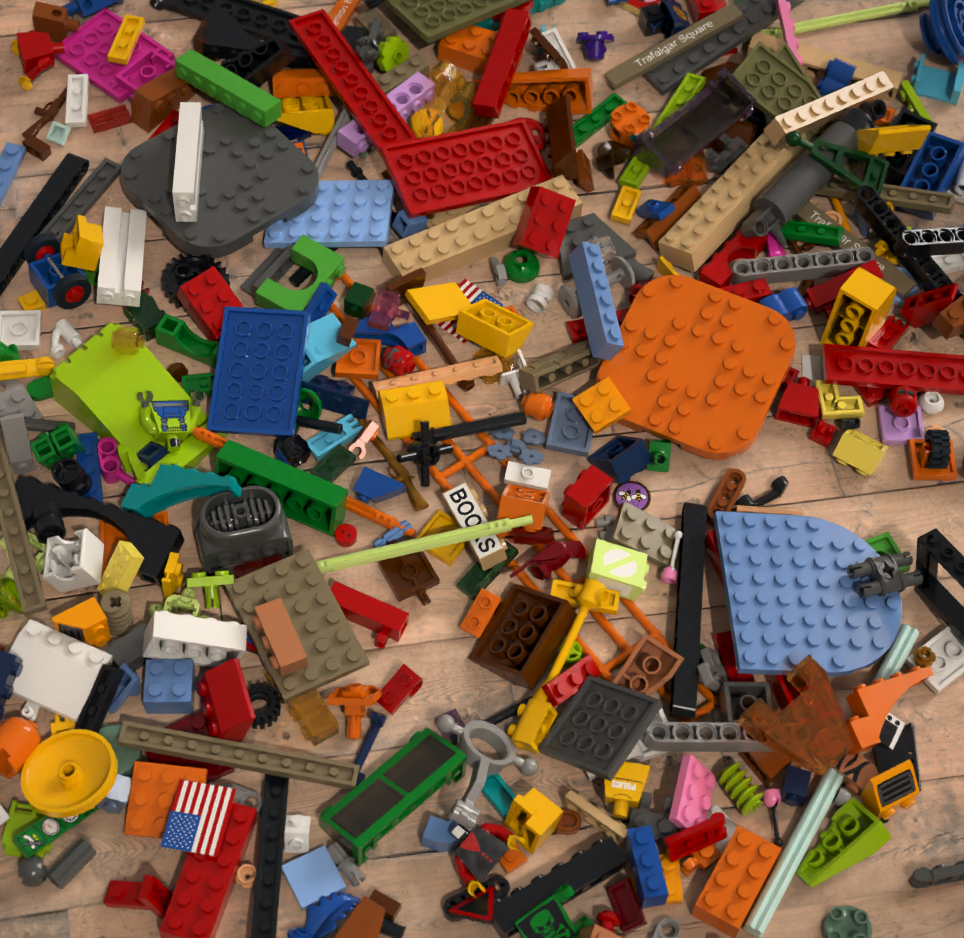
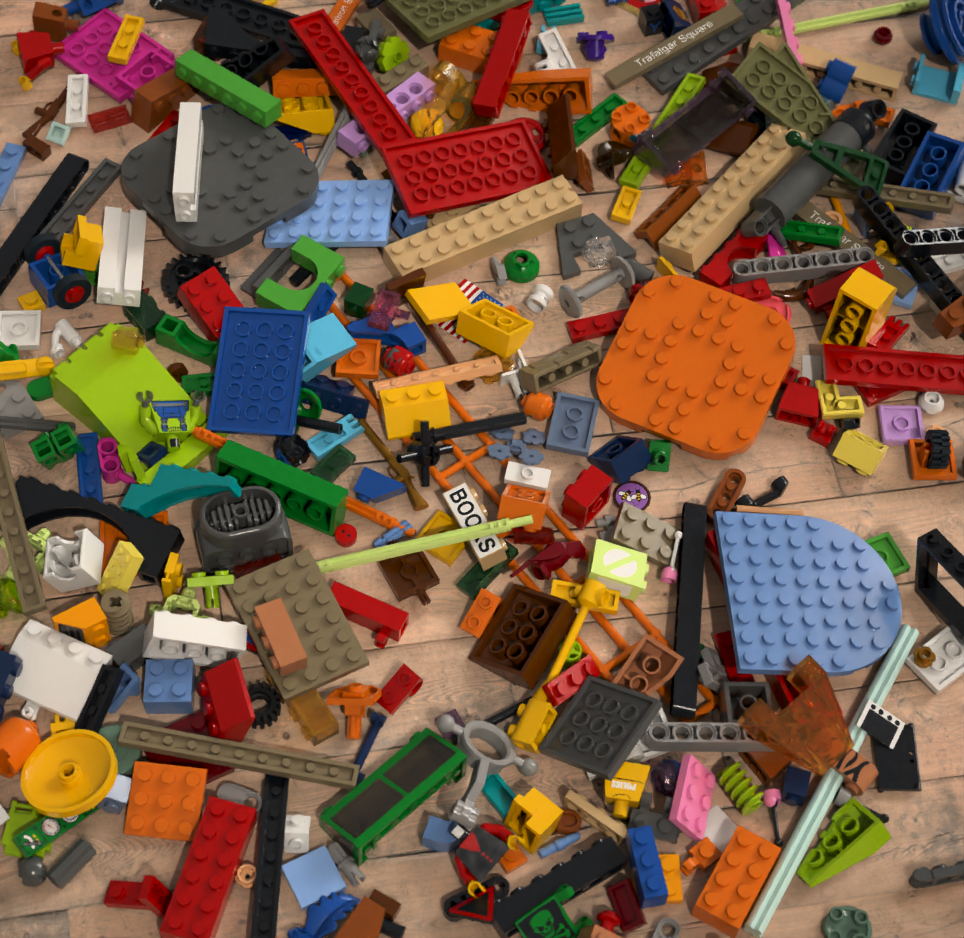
(17, 443): light grey slope -> none
(48, 521): black wheel -> none
(72, 476): black wheel -> none
(198, 818): sticker -> none
(347, 331): reddish brown piece -> none
(367, 434): plate -> none
(543, 222): red brick -> none
(549, 51): reddish brown hinge -> none
(558, 845): none -> medium blue piece
(564, 13): none -> teal tile
(596, 301): medium blue brick -> none
(602, 405): light orange plate -> none
(655, 209): blue plate -> none
(665, 777): none -> clear purple piece
(696, 837): red plate -> none
(733, 150): dark grey plate -> none
(787, 303): blue brick -> none
(827, 107): tan brick -> none
(874, 702): orange arch -> none
(883, 35): none -> dark red plate
(884, 574): dark grey pin -> none
(891, 791): light orange slope -> none
(892, 139): yellow slope -> none
(903, 401): red head -> none
(911, 99): lime plate -> none
(924, 307): red slope -> none

